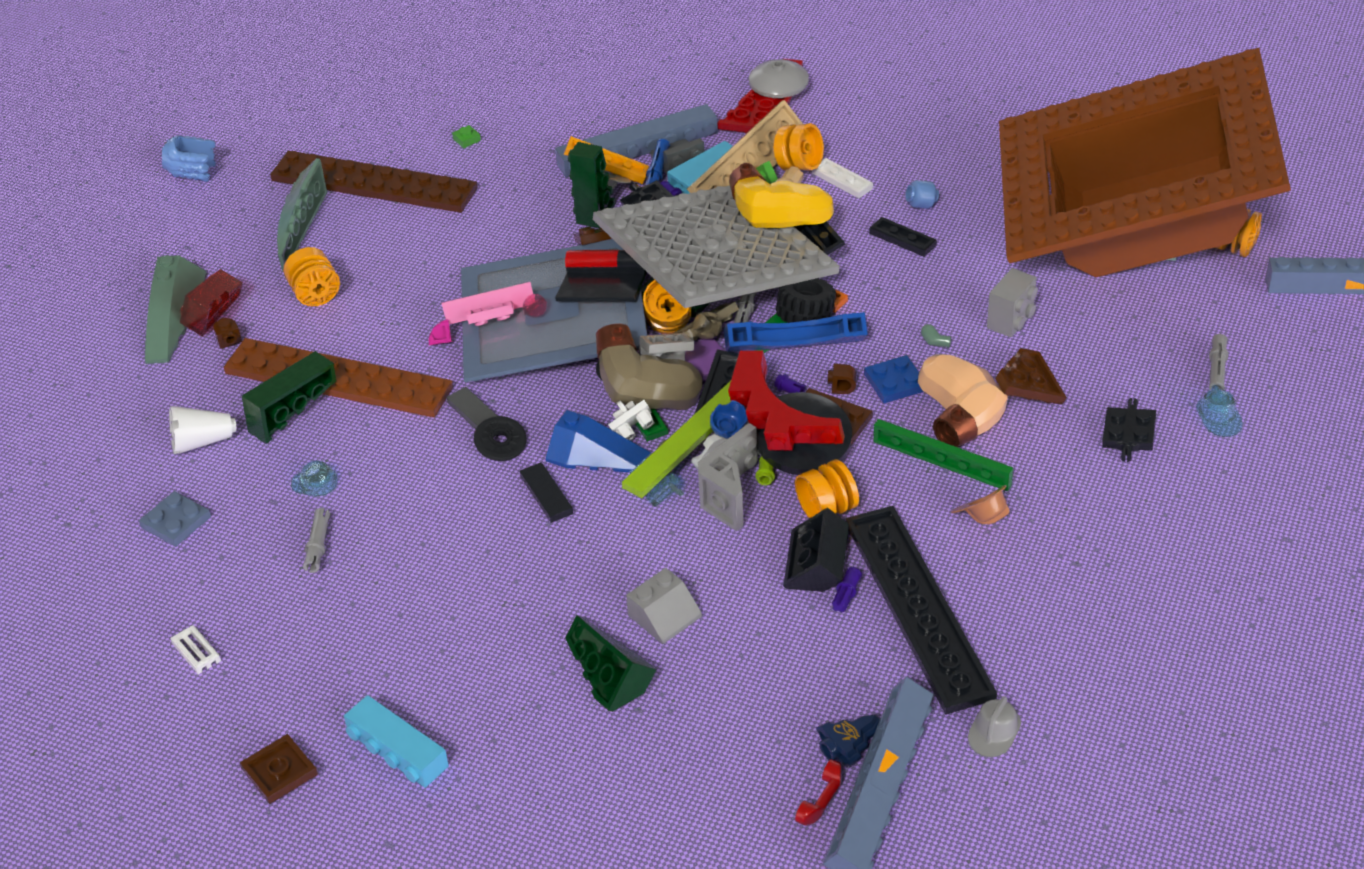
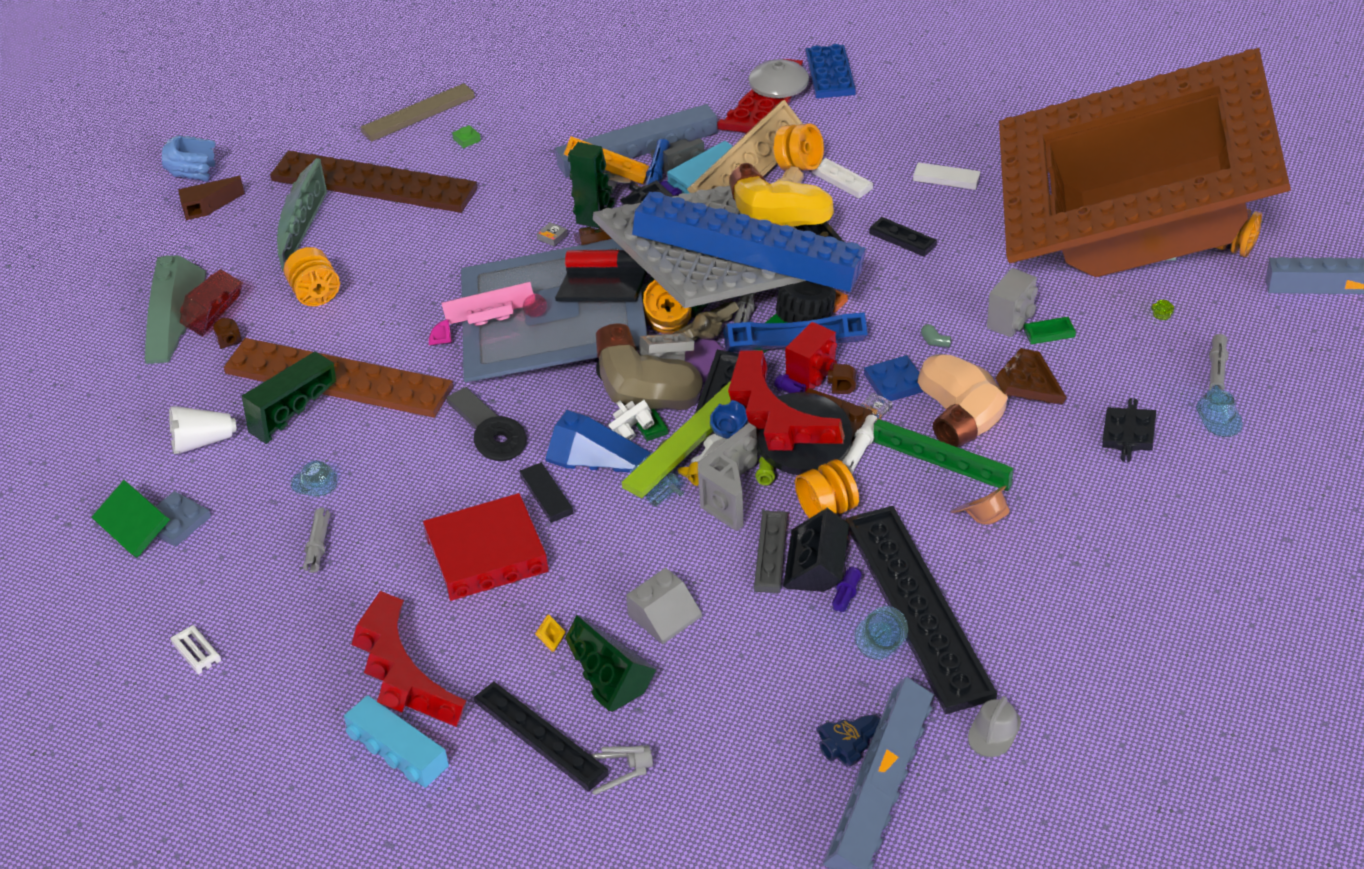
(130, 518): none -> green tile
(208, 197): none -> reddish brown slope
(278, 768): reddish brown plate -> none
(389, 662): none -> red arch
(417, 112): none -> dark tan tile
(486, 546): none -> red panel
(541, 736): none -> black tile
(550, 633): none -> yellow slope
(552, 234): none -> light grey tile
(637, 757): none -> light grey plant
(690, 472): none -> yellow piece
(749, 241): none -> blue piece
(767, 172): bright green plate -> none
(770, 552): none -> dark grey tile
(810, 813): red bar -> none
(811, 355): none -> red brick
(830, 71): none -> blue tile
(863, 438): none -> white pin
(878, 404): none -> clear tile
(881, 632): none -> clear light blue piece
(921, 194): medium blue head -> none
(946, 176): none -> white tile
(1049, 330): none -> green tile
(1162, 309): none -> clear neon green plate

